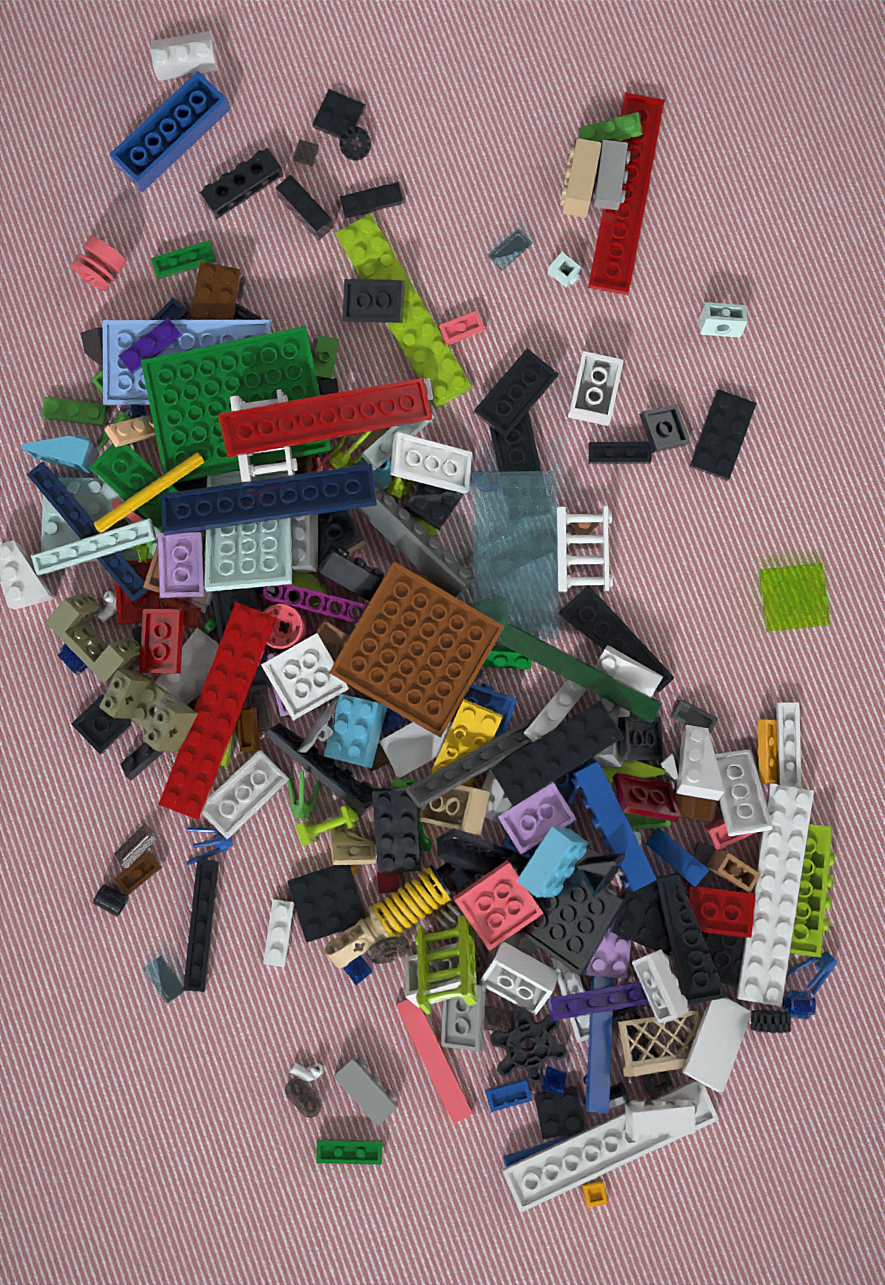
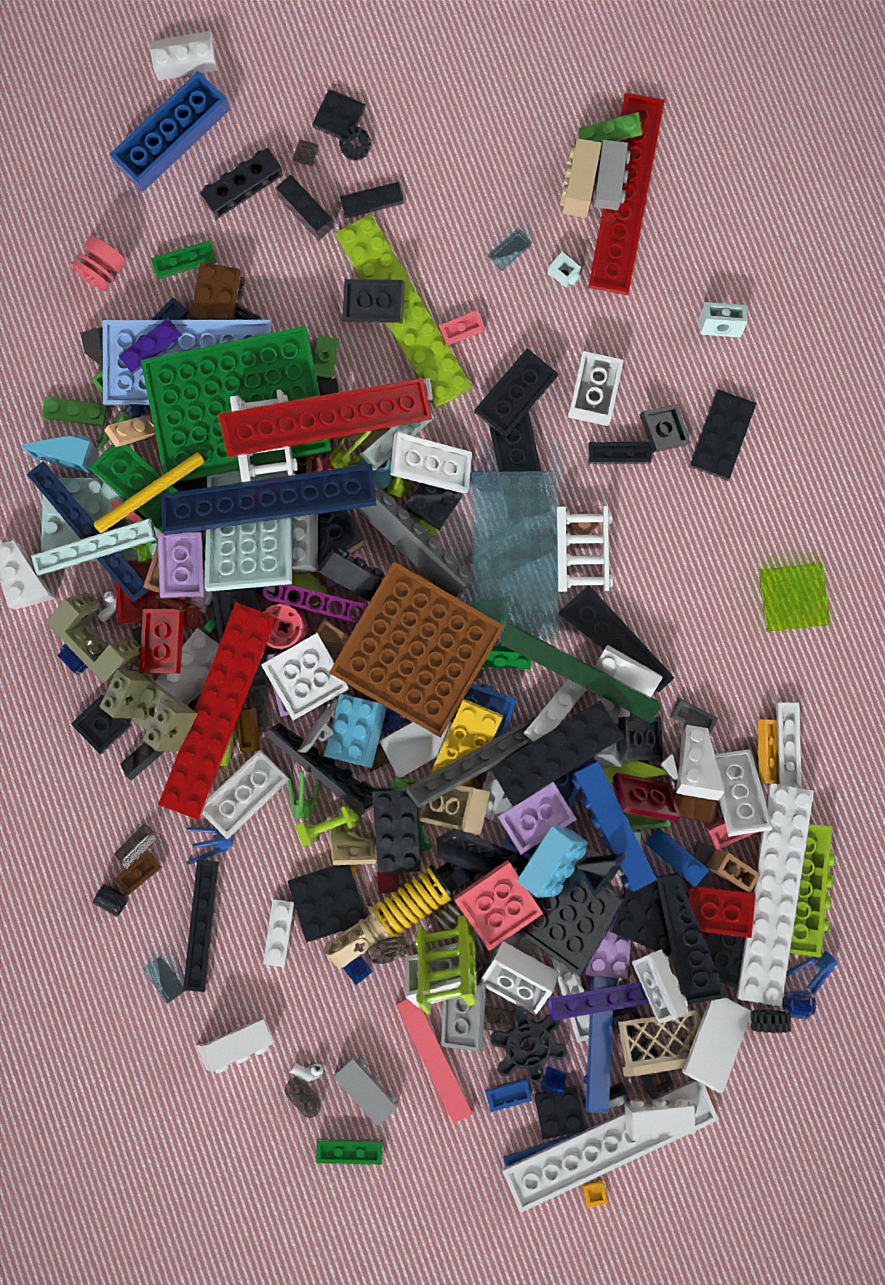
(235, 1046): none -> white wedge

